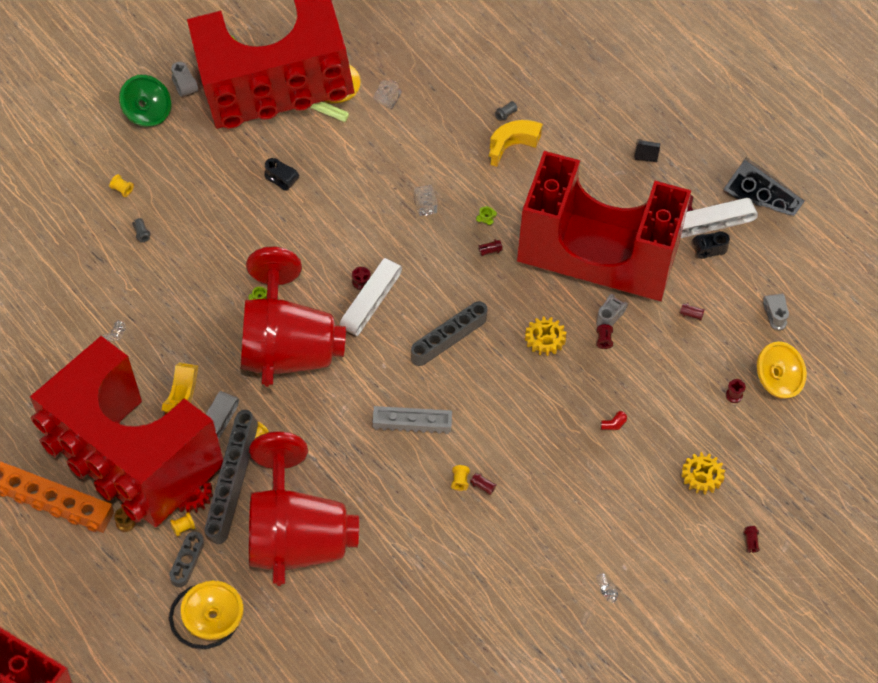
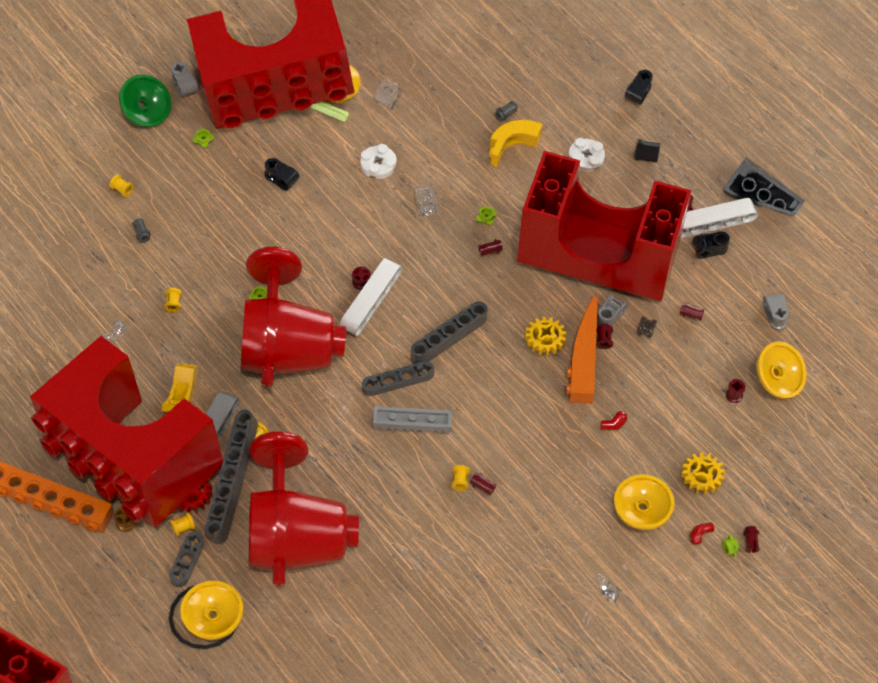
(172, 300): none -> yellow bush
(203, 133): none -> lime plate
(375, 153): none -> white plate
(399, 381): none -> dark grey beam
(583, 360): none -> orange slope
(591, 147): none -> white plate
(640, 86): none -> black piece
(644, 492): none -> yellow dish
(646, 326): none -> clear smoke wheel
(698, 531): none -> red arm
(730, 545): none -> lime plate

